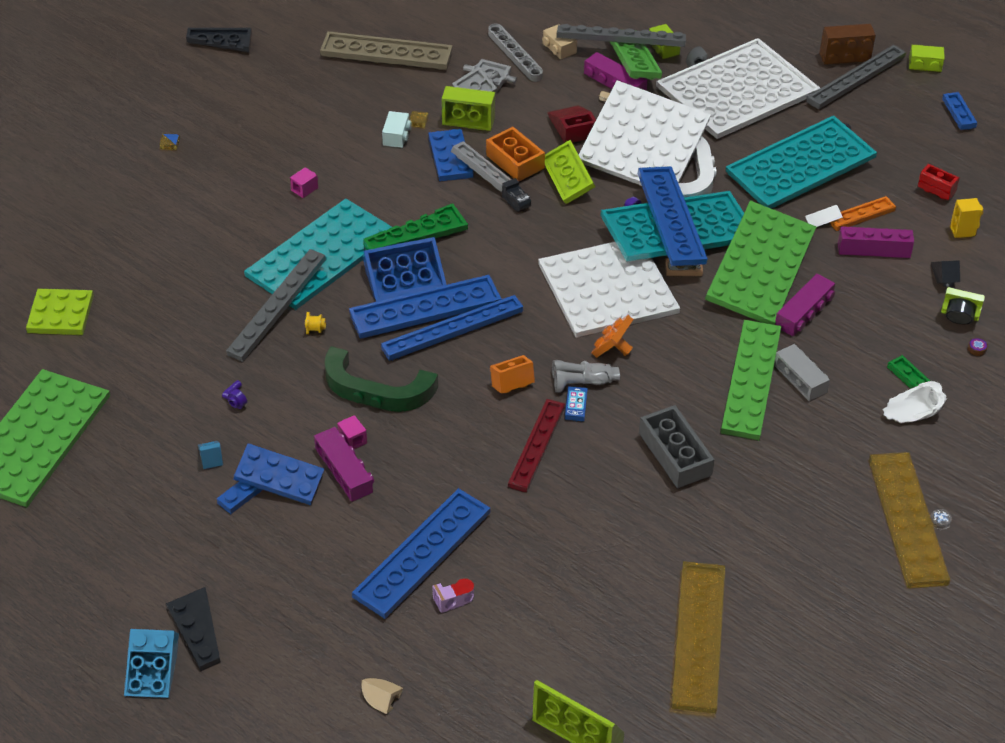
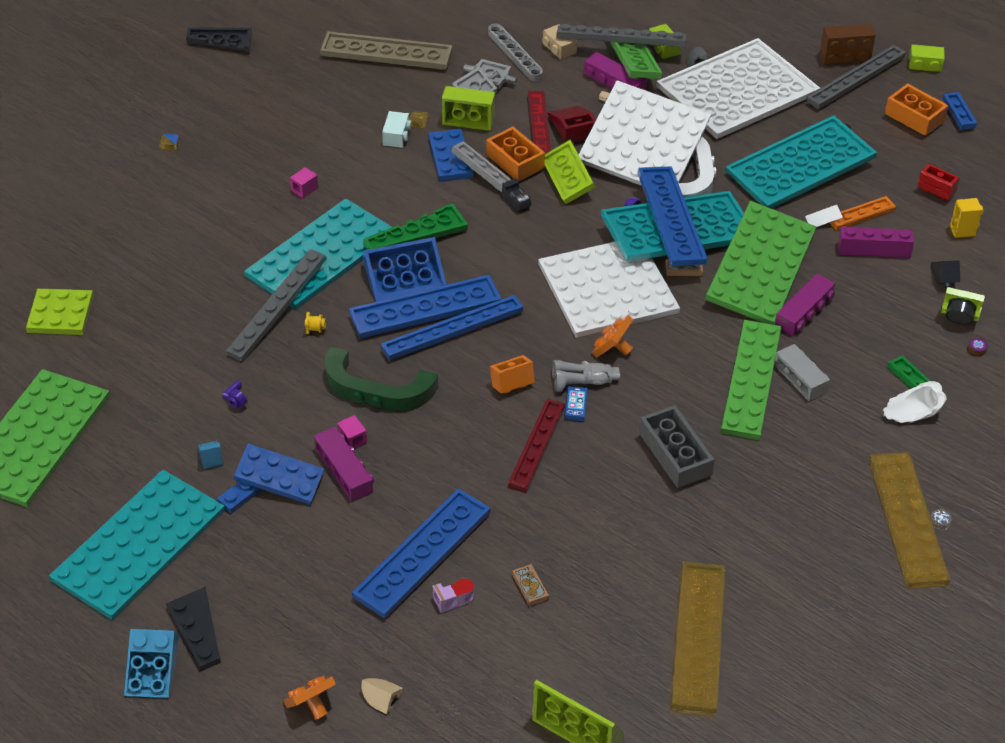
(137, 544): none -> teal plate
(311, 695): none -> orange plate
(530, 585): none -> tile
(539, 120): none -> dark red tile
(916, 109): none -> orange brick

